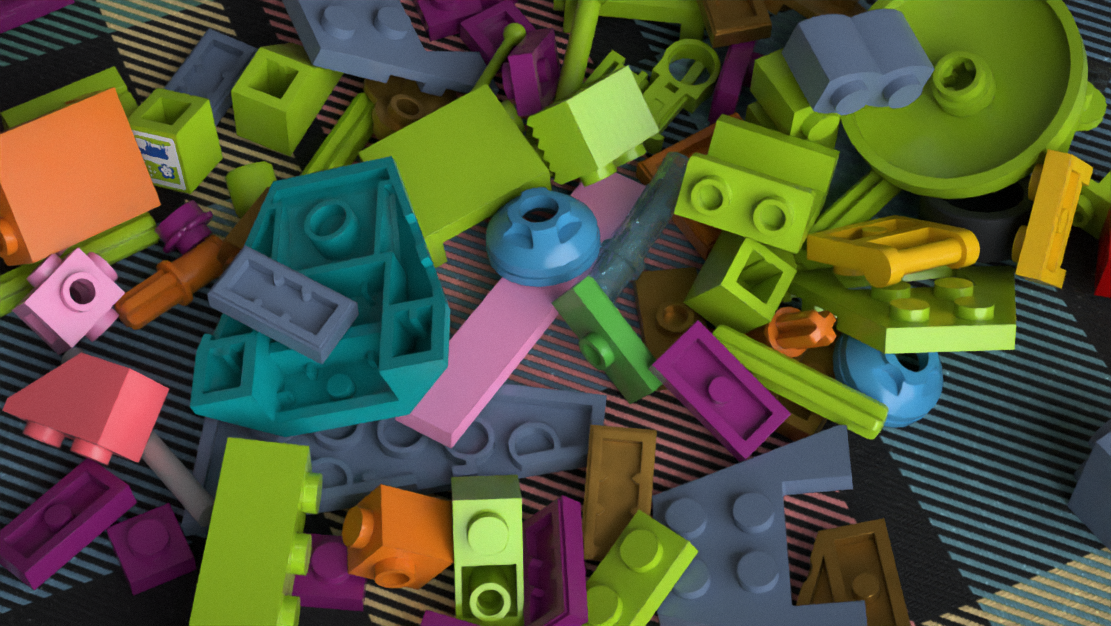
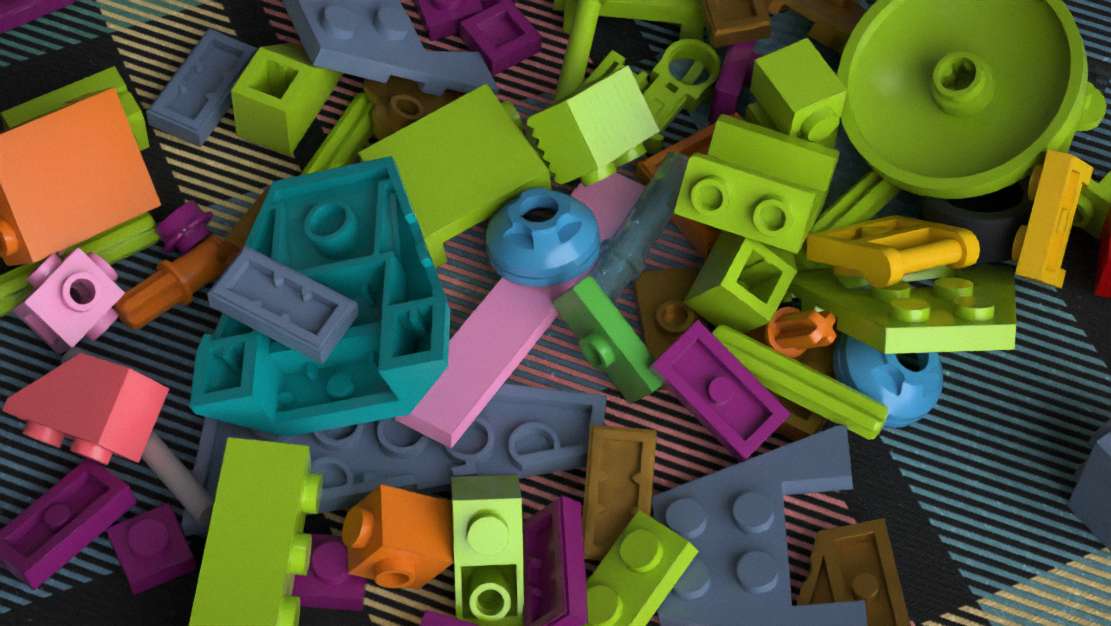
(176, 139): lime brick -> none
(248, 183): lime piece -> none
(513, 35): lime hinge -> none
(532, 72): magenta plate -> none
(857, 61): sand blue brick -> none

